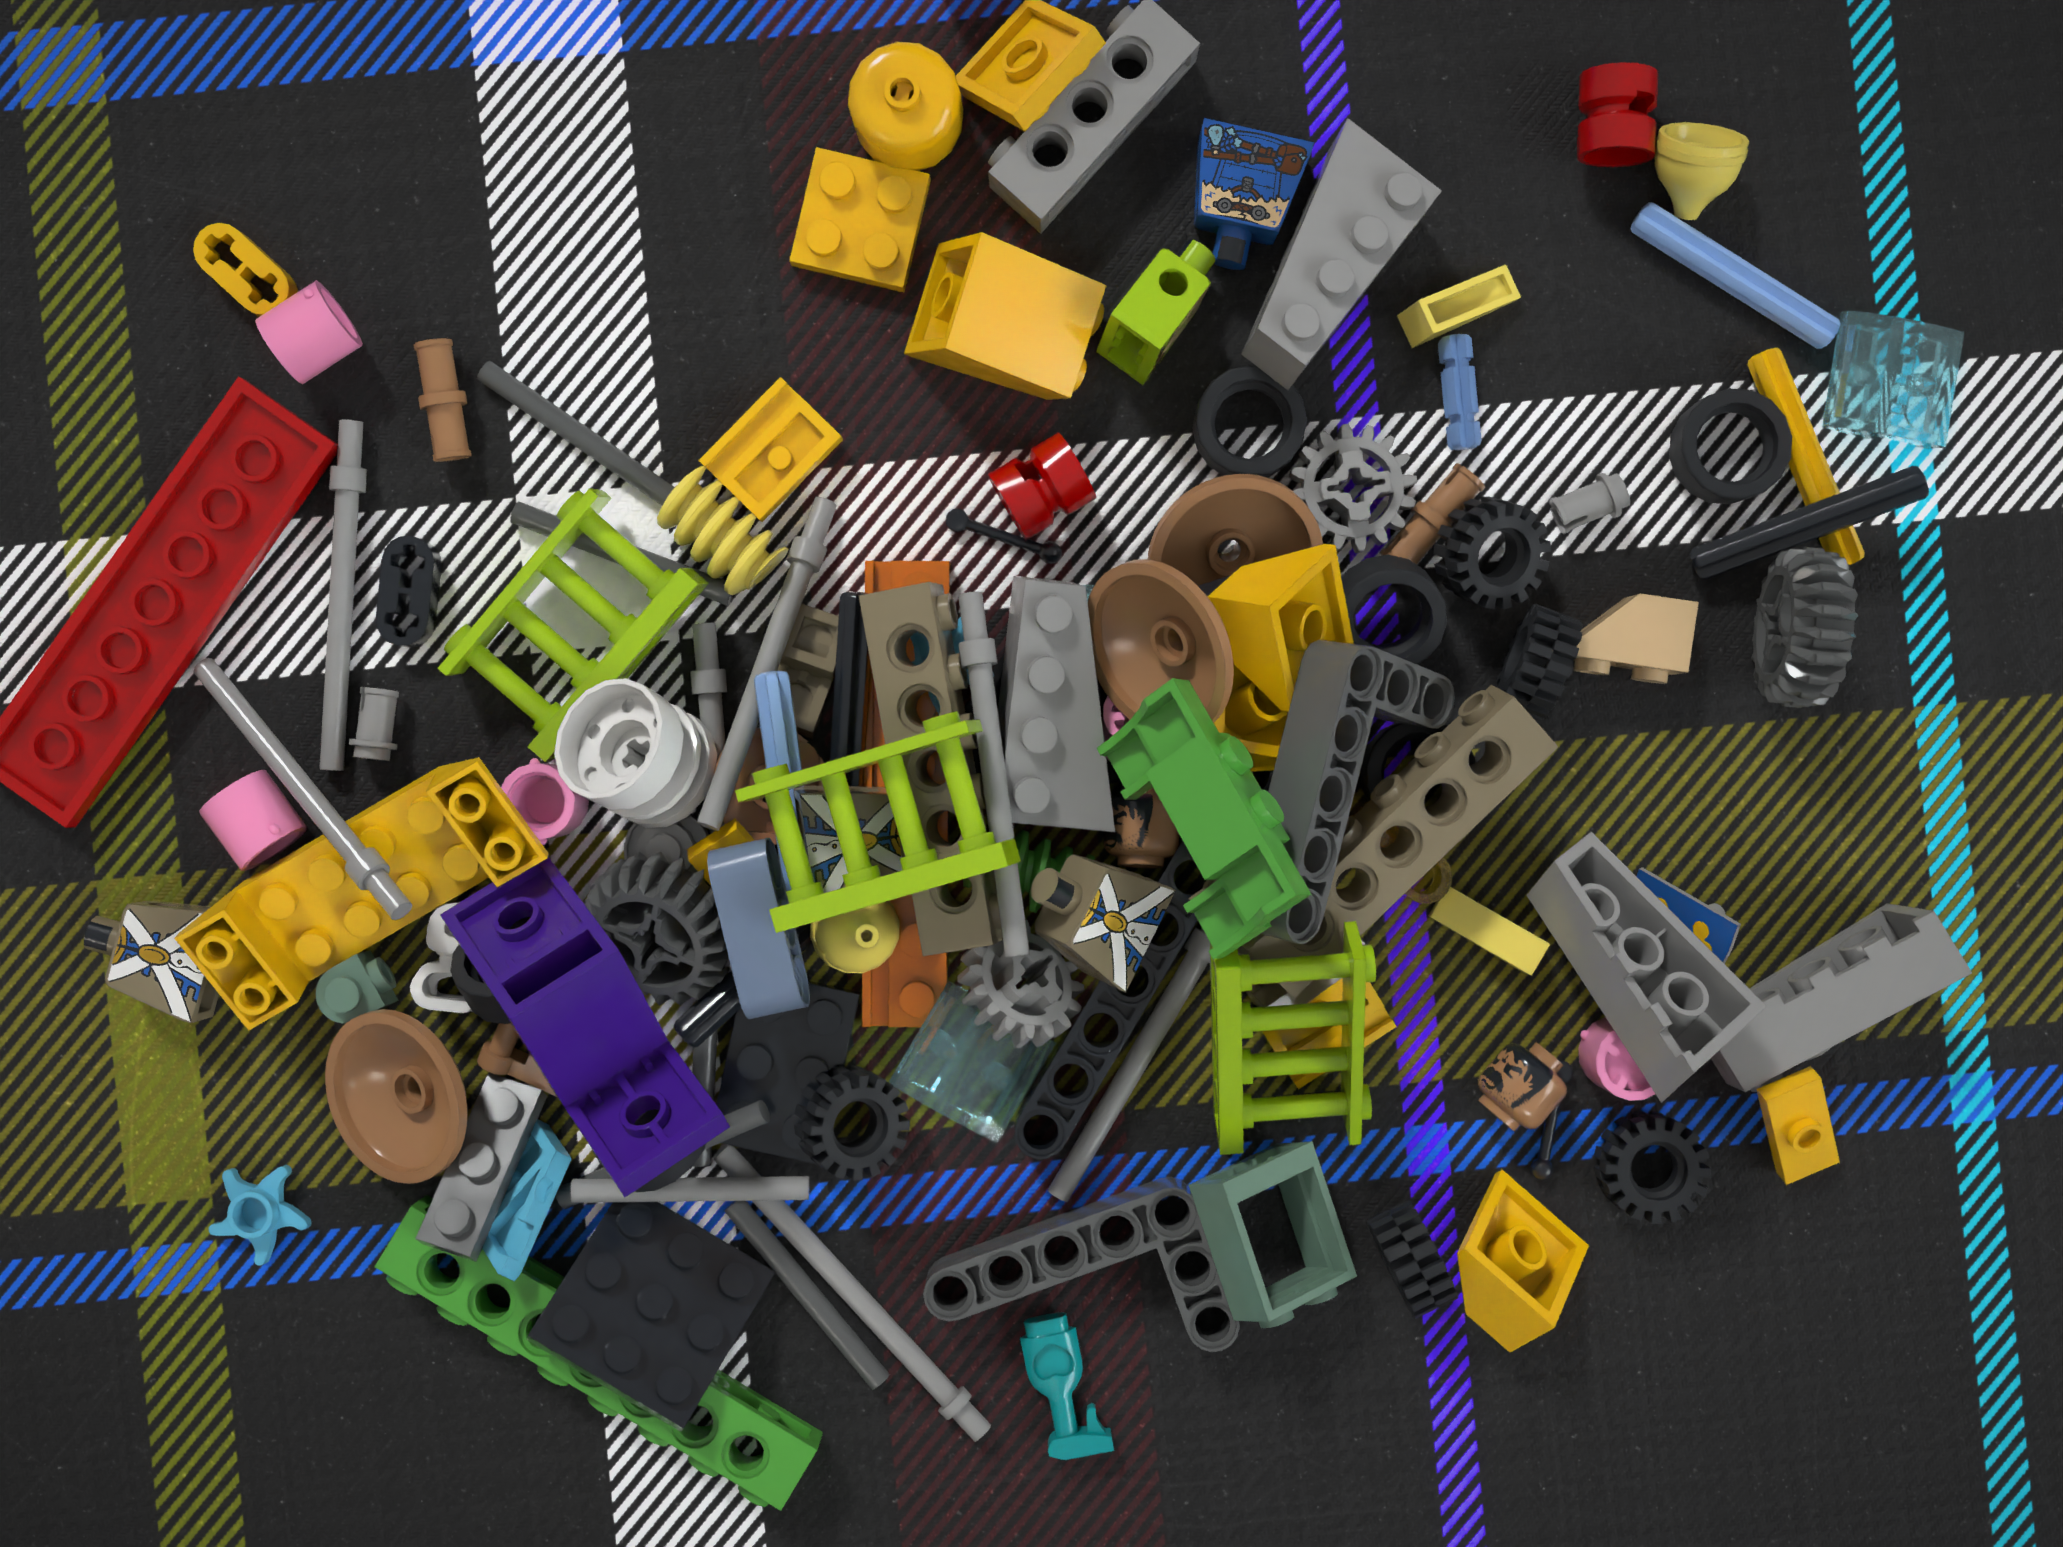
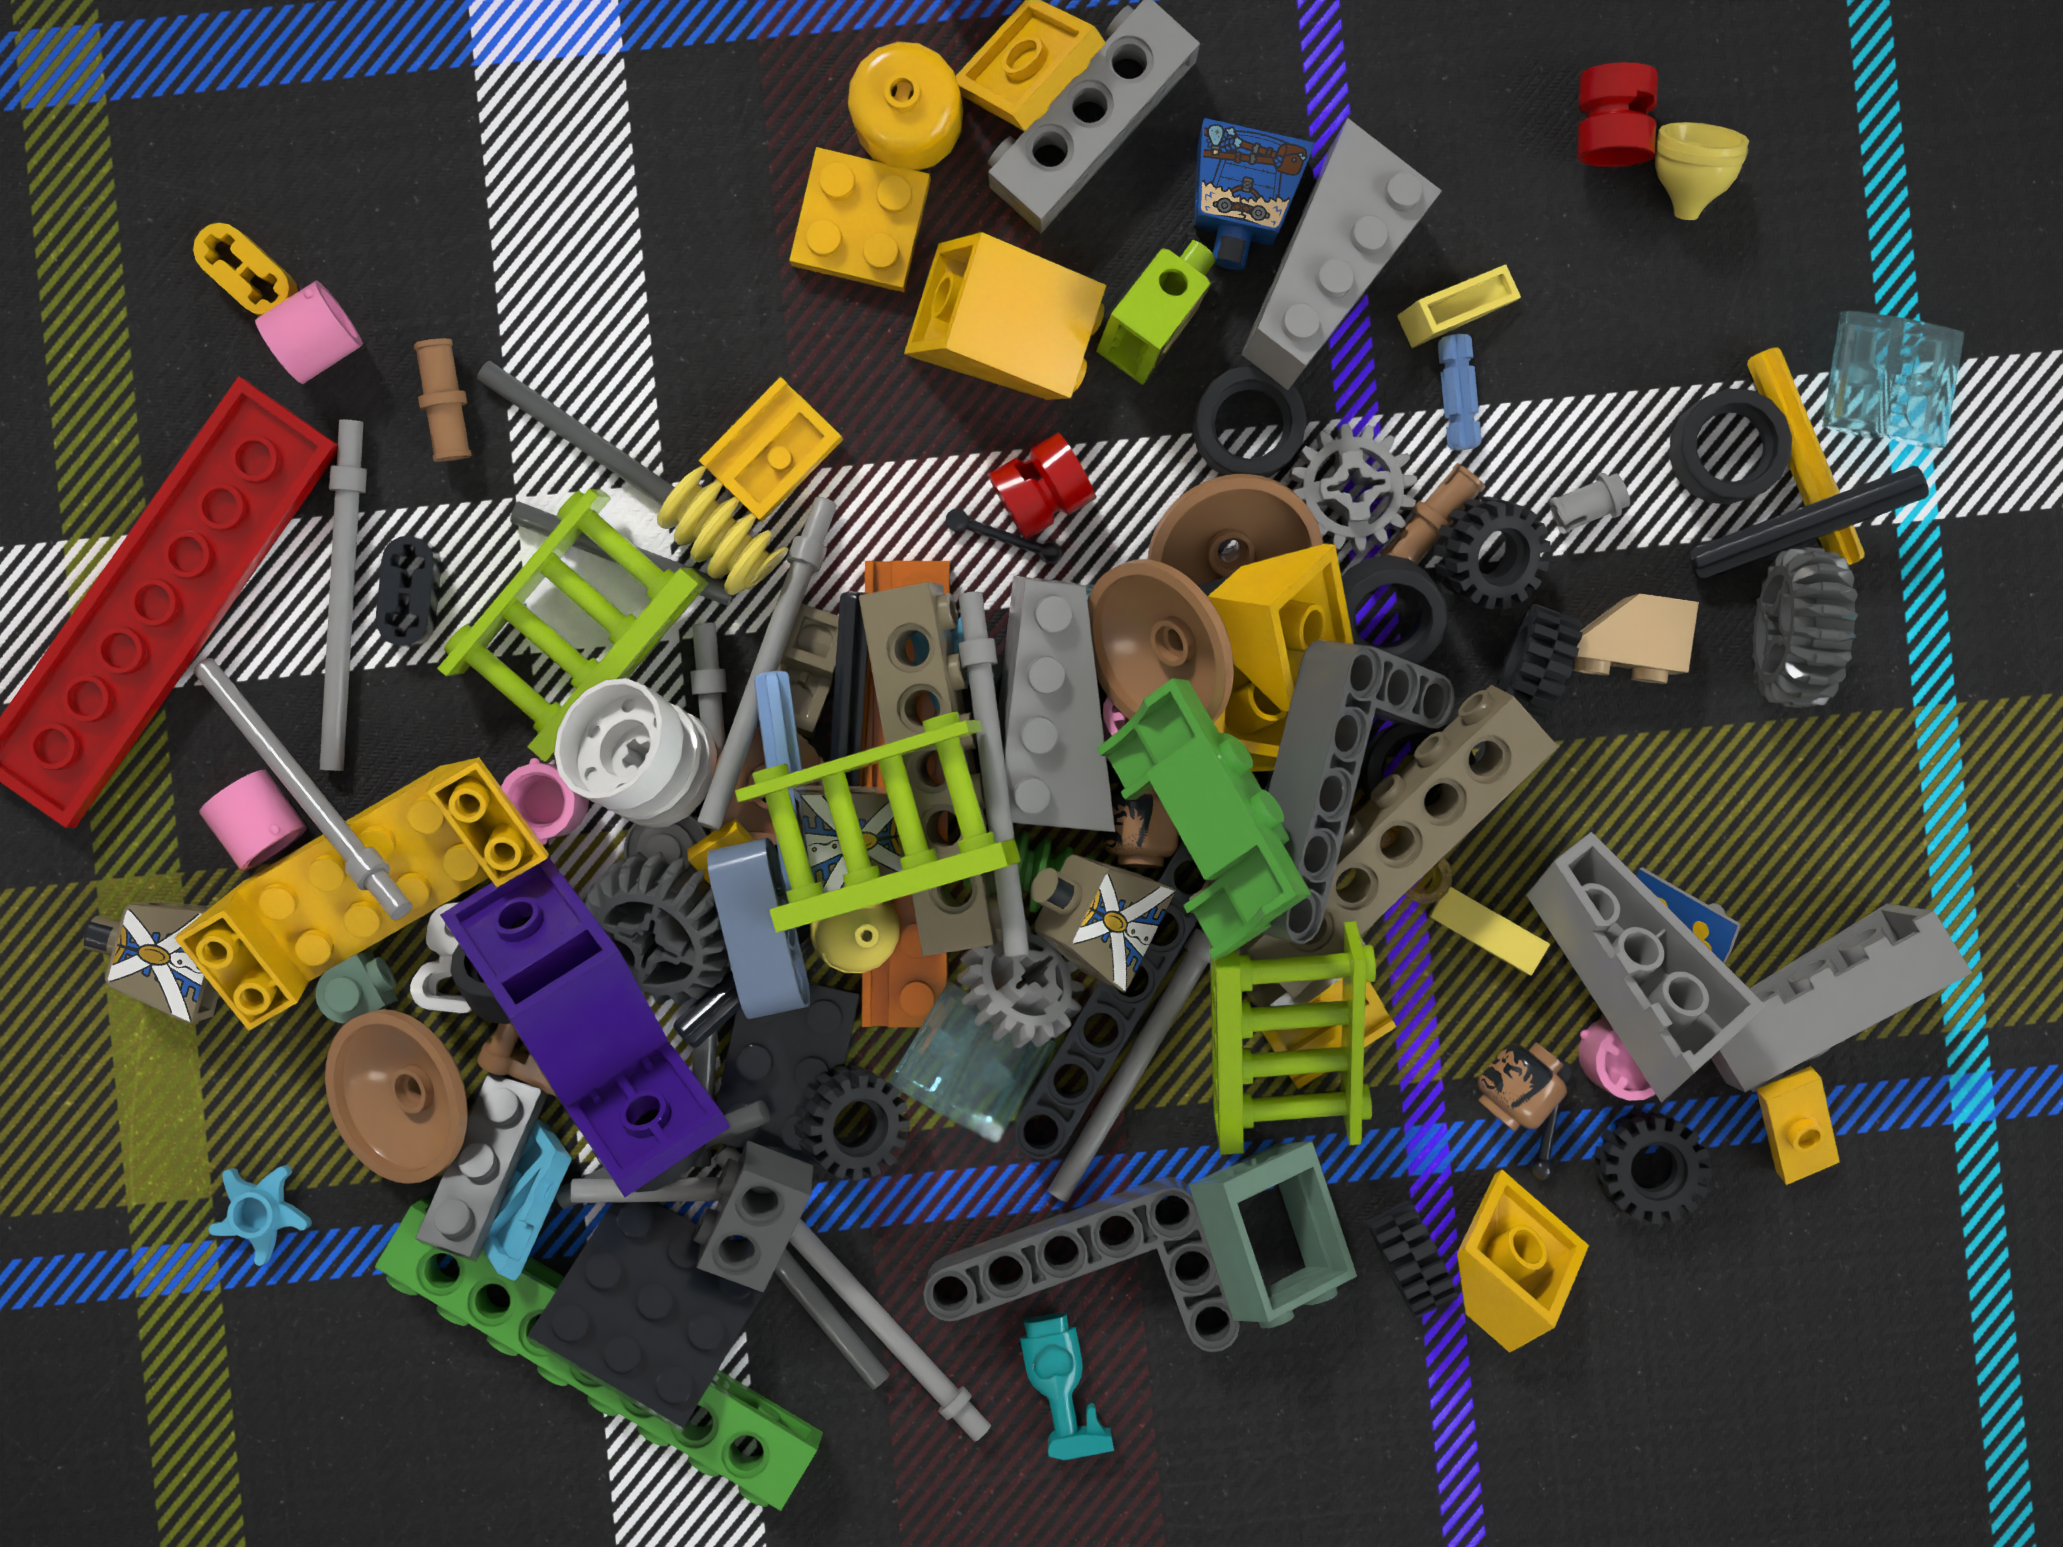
(375, 724): light grey pin -> none
(761, 1218): none -> dark grey brick
(1735, 275): light blue axle -> none

